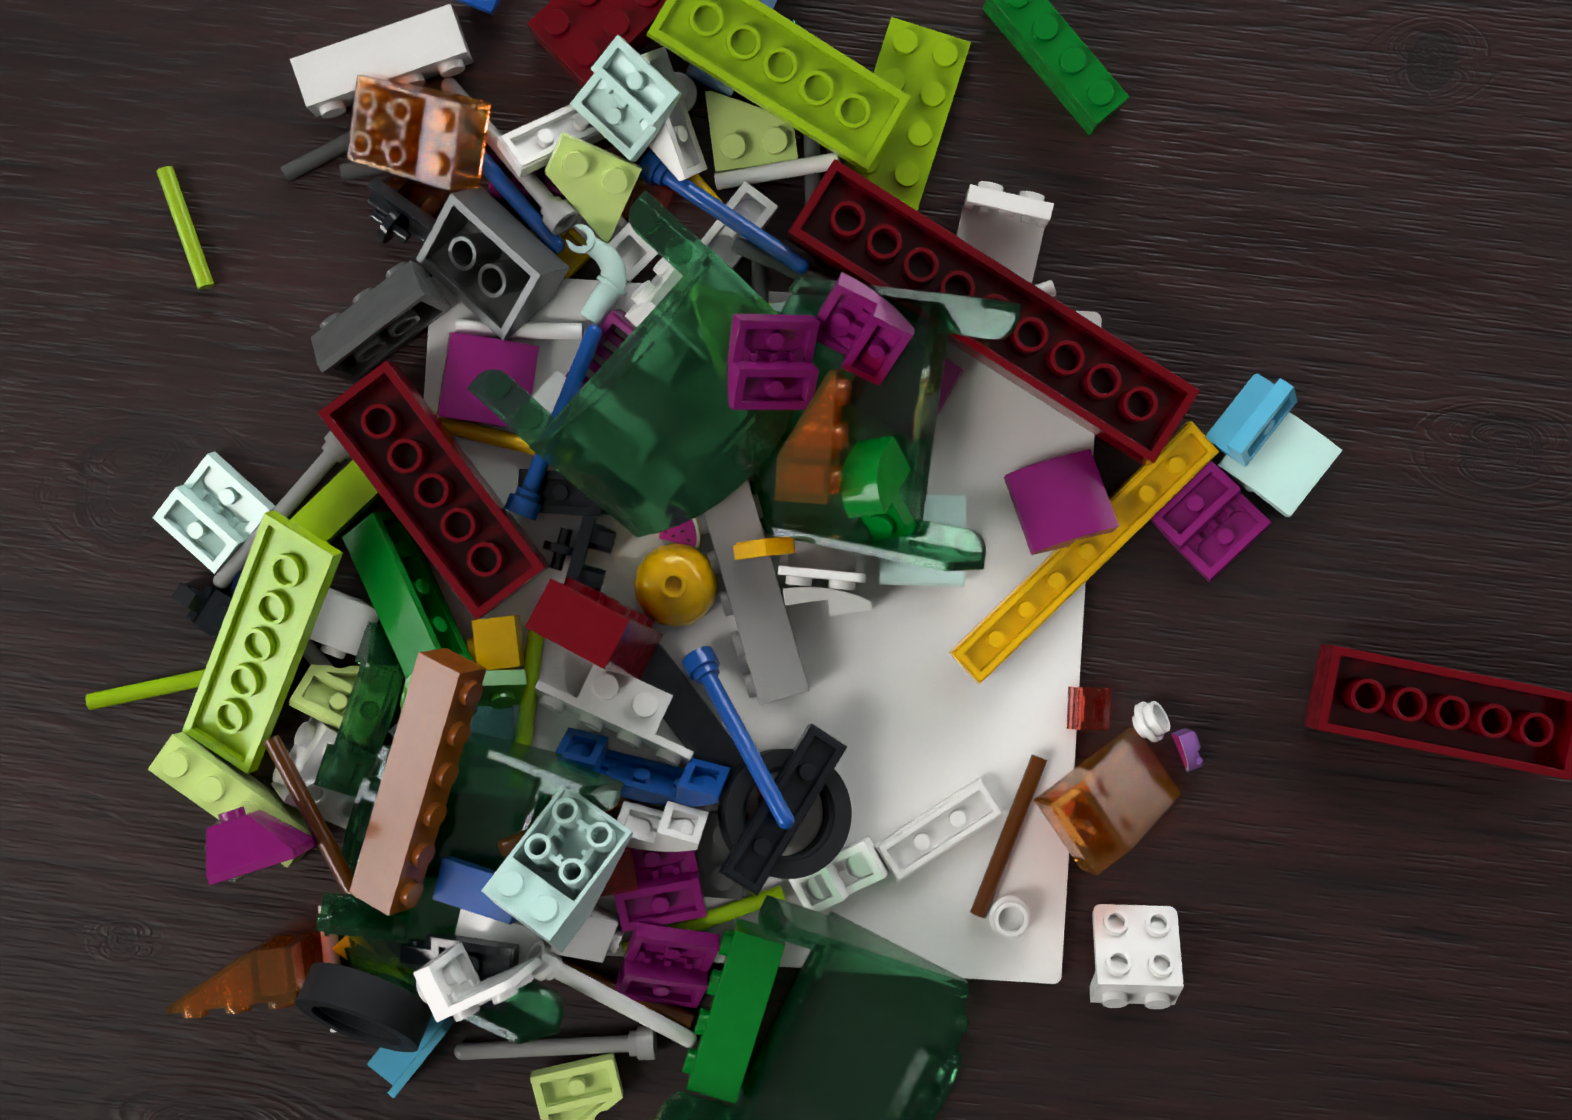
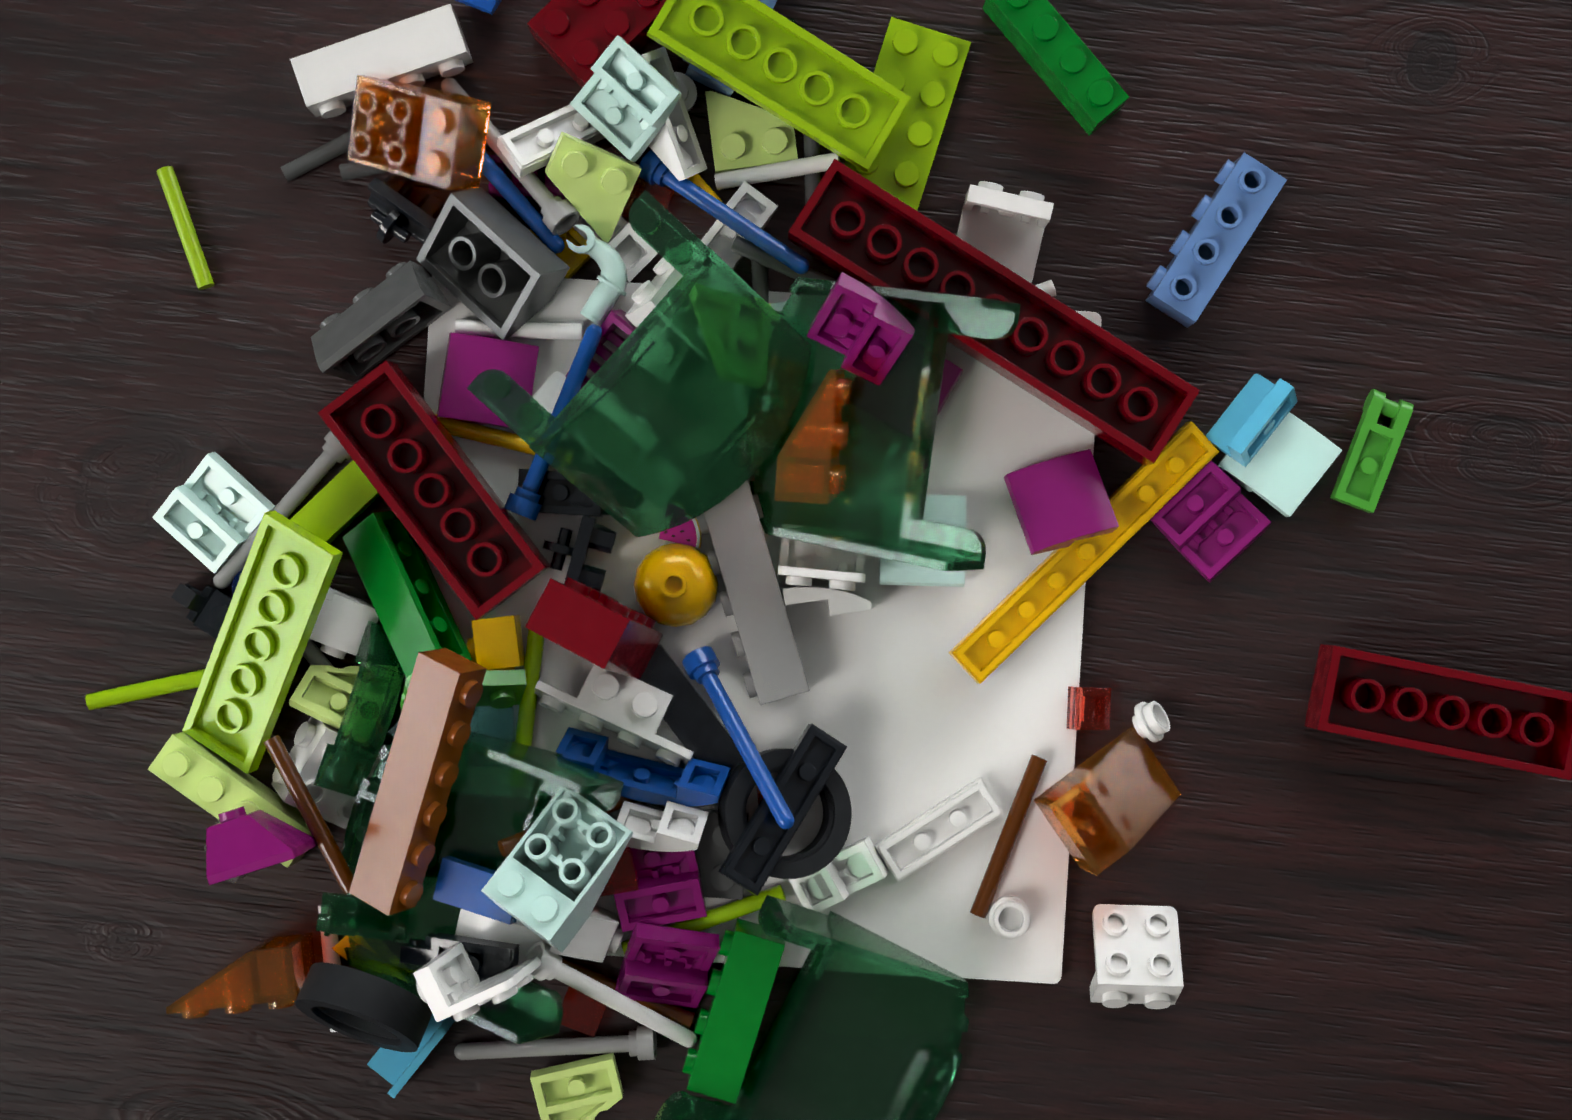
(581, 1012): none -> clear red tile
(763, 548): yellow tile -> none
(772, 361): magenta slope -> none
(872, 487): green brick -> none
(1188, 747): medium lavender tile -> none
(1215, 239): none -> medium blue brick
(1372, 452): none -> bright green plate

